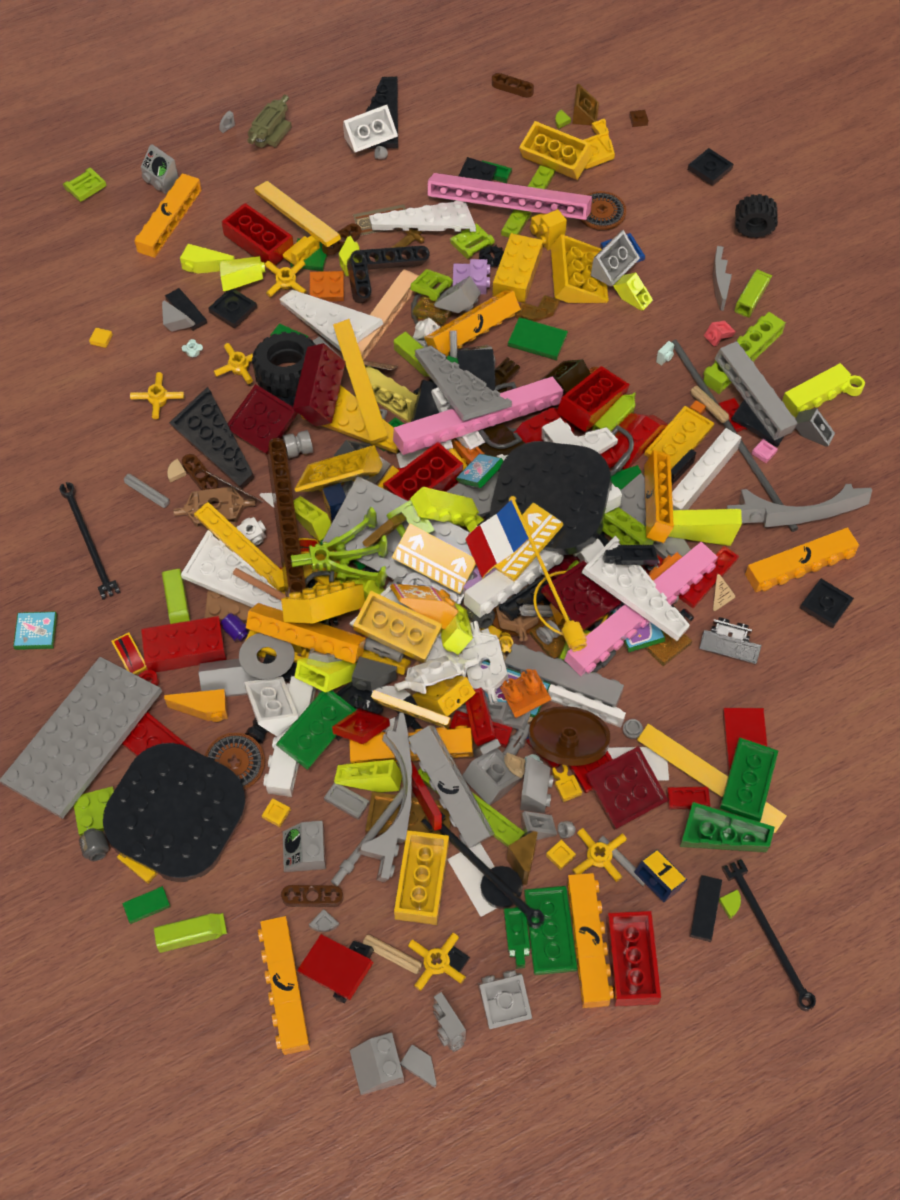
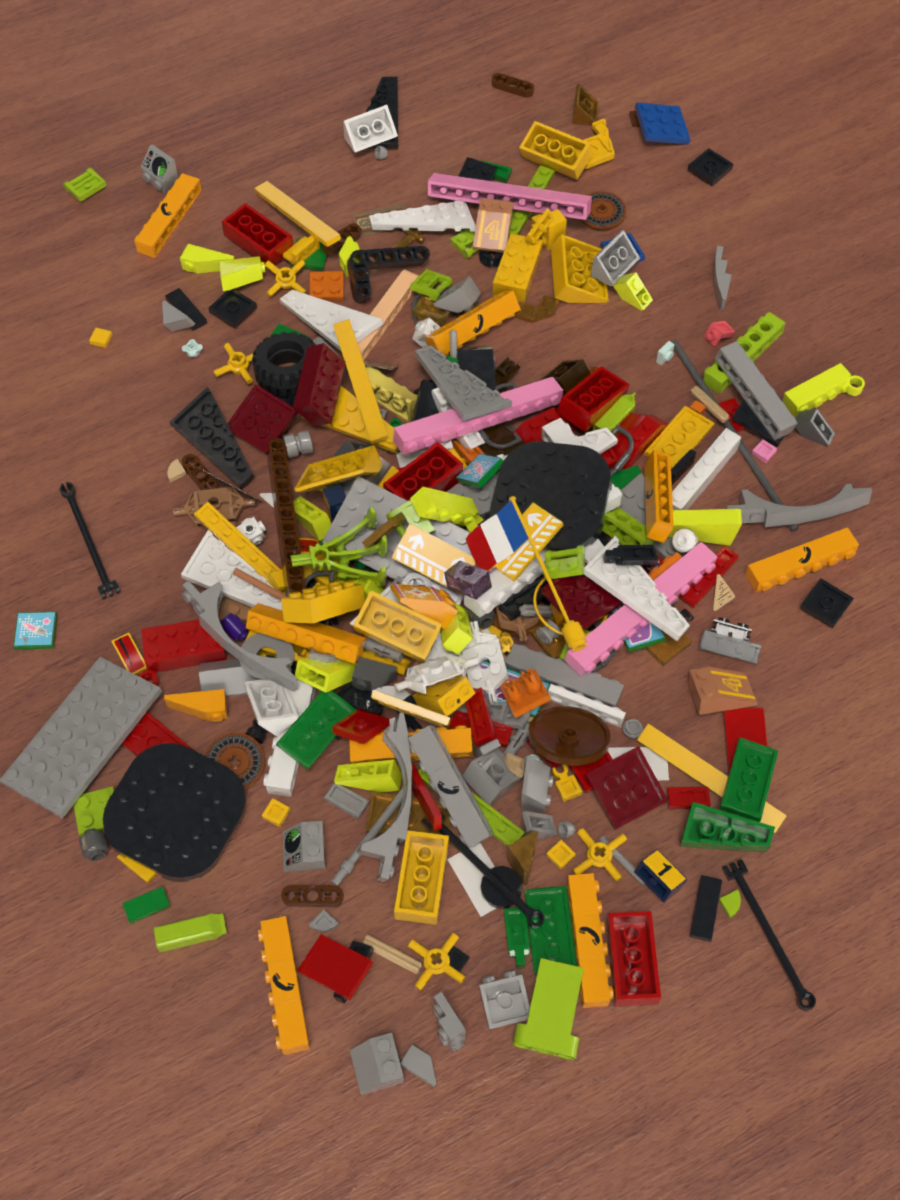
(146, 490): light grey axle -> none
(157, 395): yellow bar -> none
(175, 596): lime piece -> none
(207, 608): none -> light grey slope
(227, 122): light grey tile -> none
(270, 124): olive piece -> none
(405, 346): lime piece -> none
(468, 579): none -> brick
(477, 270): lavender plate -> none
(493, 225): none -> nougat slope
(537, 338): green tile -> none
(539, 227): none -> yellow slope
(552, 1011): none -> lime piece
(562, 119): lime tile -> none
(567, 566): none -> lime plate
(662, 123): none -> blue plate
(684, 540): none -> white head
(720, 690): none -> nougat slope
(752, 293): lime piece -> none
(756, 216): black tyre -> none

